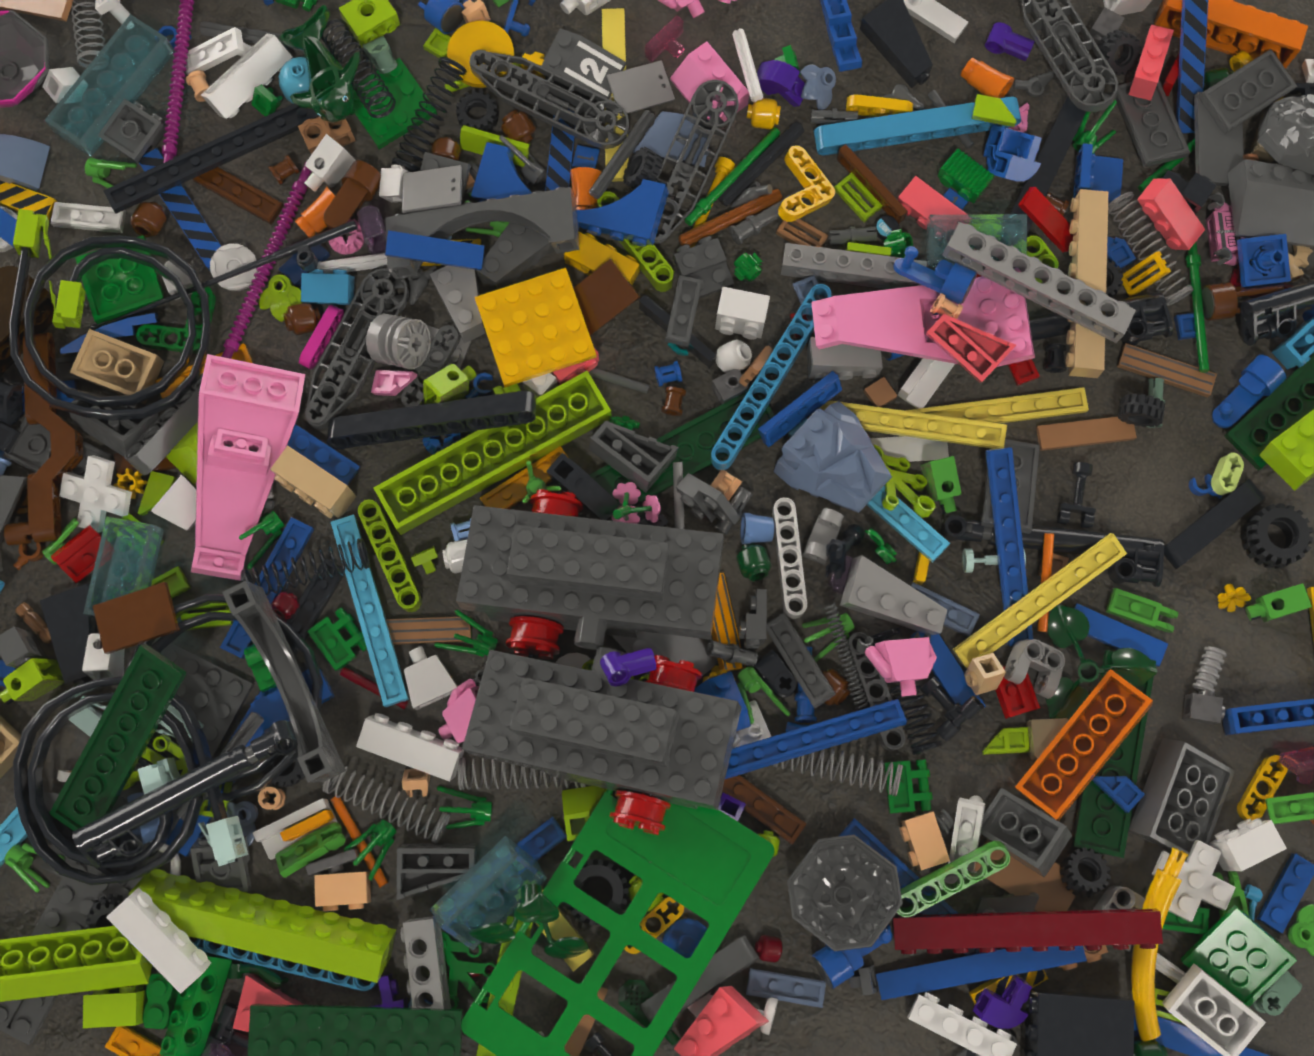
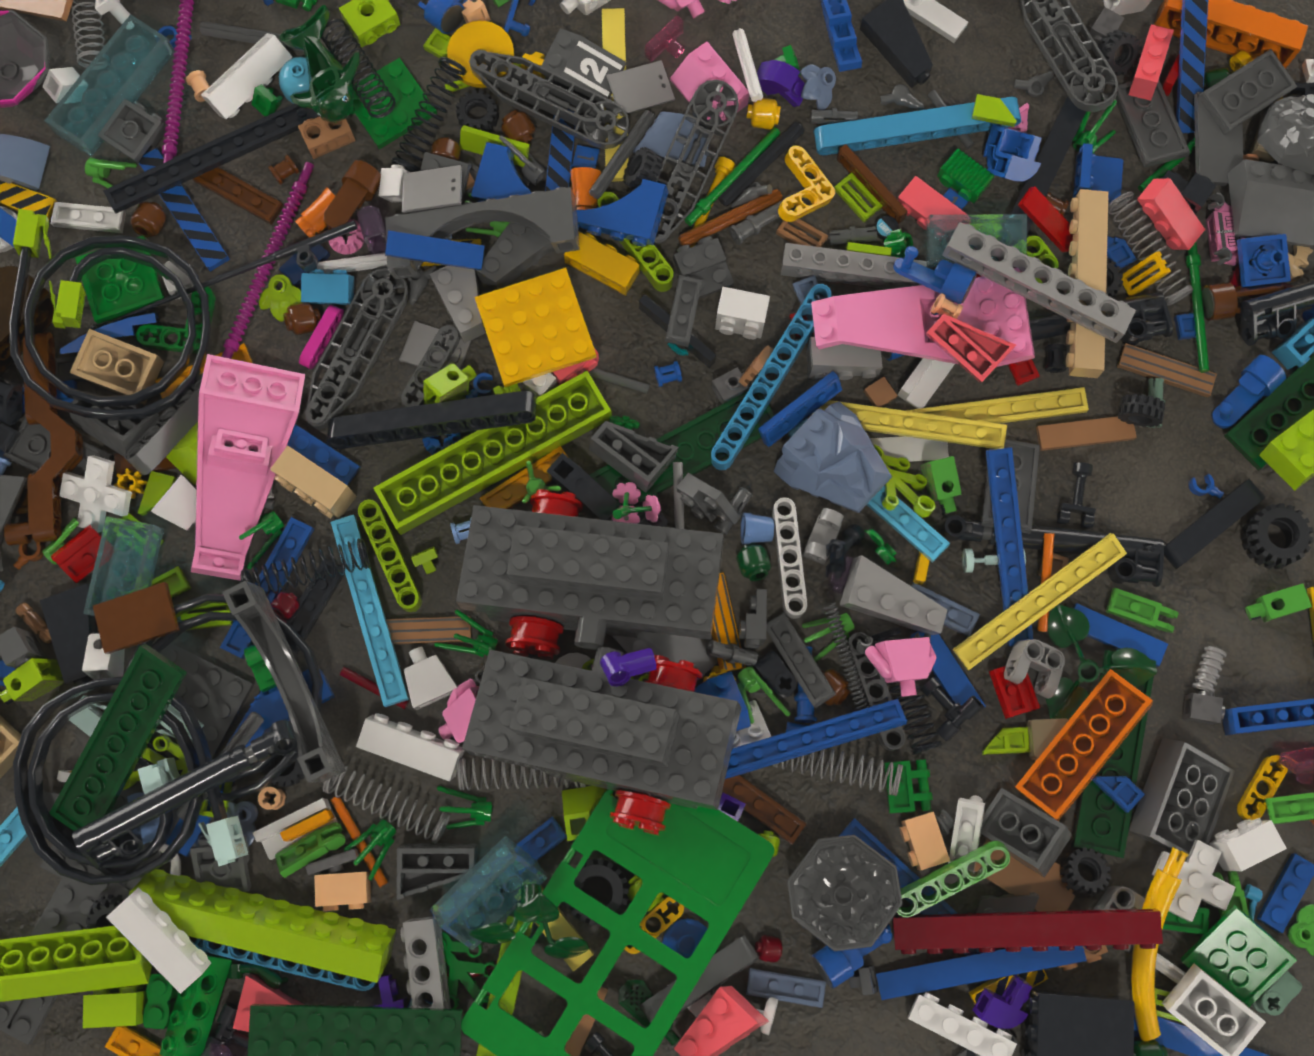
(20, 859): bright green plant -> none
(216, 51): white piece -> none
(230, 258): white tile -> none
(328, 164): white torso -> none
(332, 643): green plate -> none
(380, 55): sand green piece -> none
(391, 382): bright pink tile -> none
(398, 341): light grey wheel -> none
(415, 779): light nougat tile -> none
(454, 555): white head -> none
(604, 295): reddish brown tile -> none
(673, 401): reddish brown bush -> none
(726, 484): light nougat tile -> none
(733, 356): white head -> none
(748, 267): green gear -> none
(877, 106): yellow beam -> none
(984, 674): tan brick -> none
(987, 79): orange plant -> none
(1002, 40): dark purple piece -> none
(1224, 470): yellowish green beam -> none
(1232, 598): yellow plant -> none

